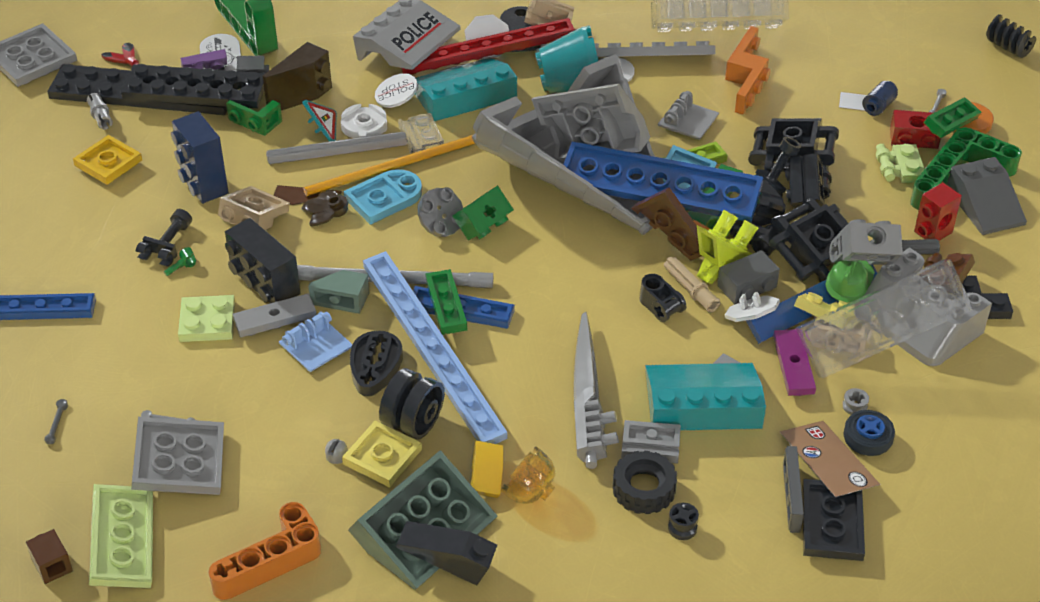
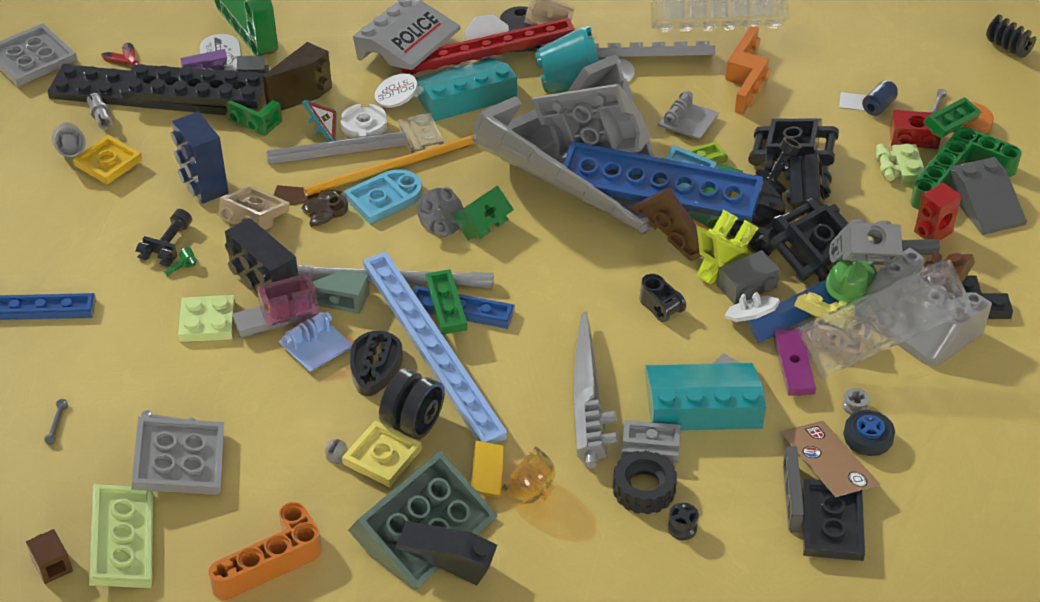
(68, 139): none -> light grey wheel
(288, 298): none -> clear pink piece
(697, 289): tan axle -> none

